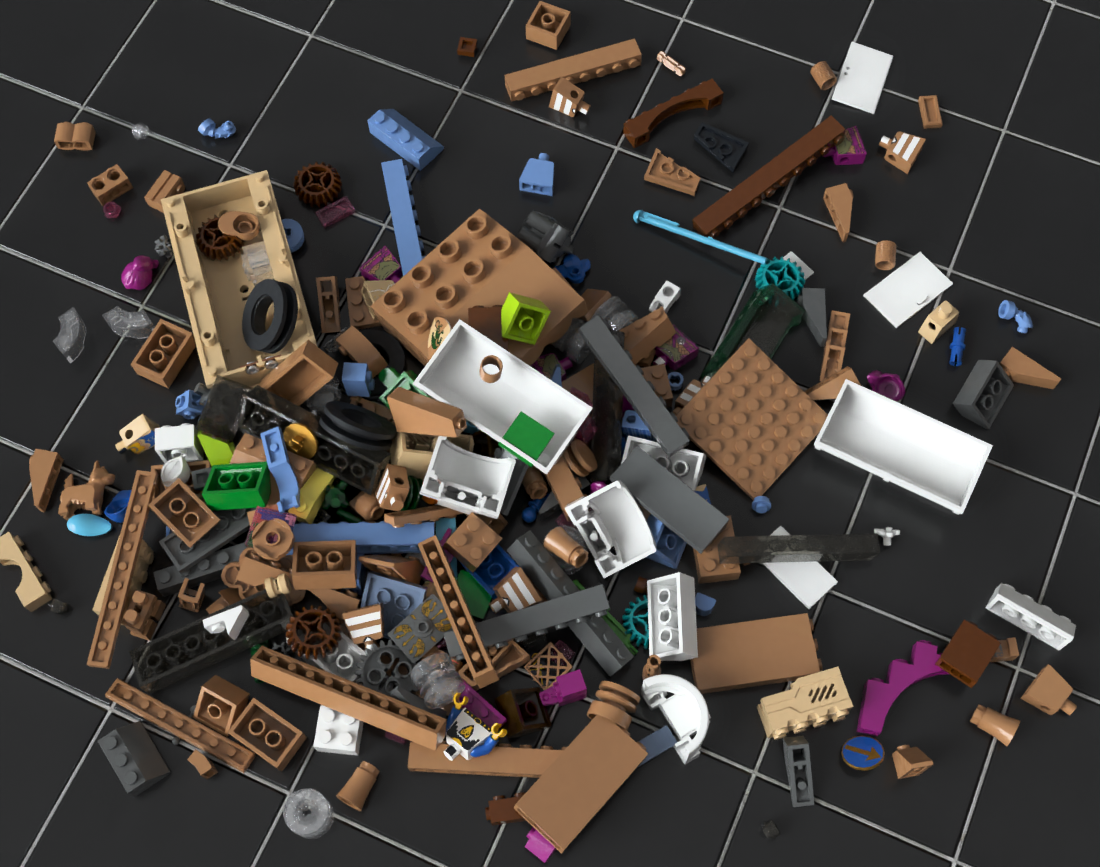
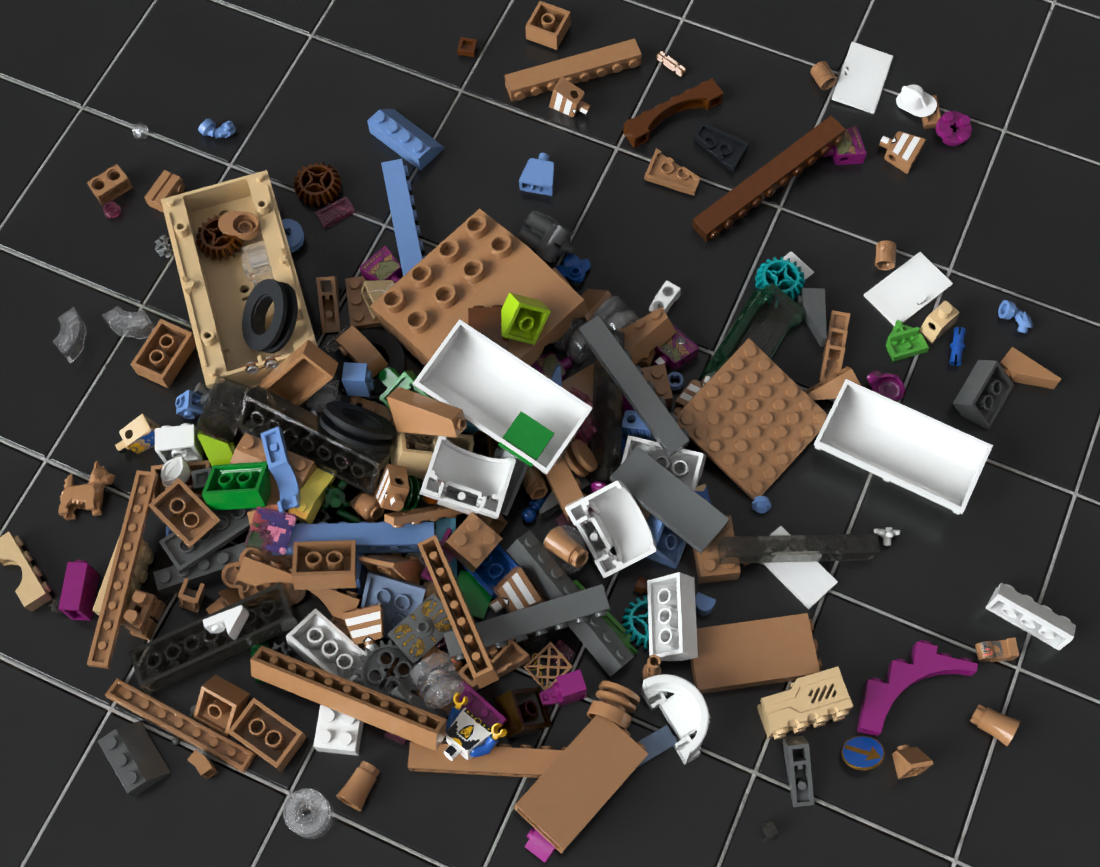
(44, 472): medium nougat slope -> none
(74, 136): medium nougat brick -> none
(79, 590): none -> magenta brick
(88, 525): medium azure arm -> none
(117, 507): blue cap -> none
(139, 272): magenta hair -> none
(271, 528): medium nougat plate -> none
(277, 585): tan wheel -> none
(300, 440): pearl gold piece -> none
(326, 641): reddish brown gear -> none
(438, 332): shield -> none
(491, 359): medium nougat piece -> none
(502, 810): reddish brown brick -> none
(671, 226): medium azure bar -> none
(839, 203): medium nougat slope -> none
(905, 342): none -> bright green slope
(916, 101): none -> white piece
(955, 119): none -> magenta plate
(968, 653): reddish brown brick -> none
(1049, 692): medium nougat torso -> none

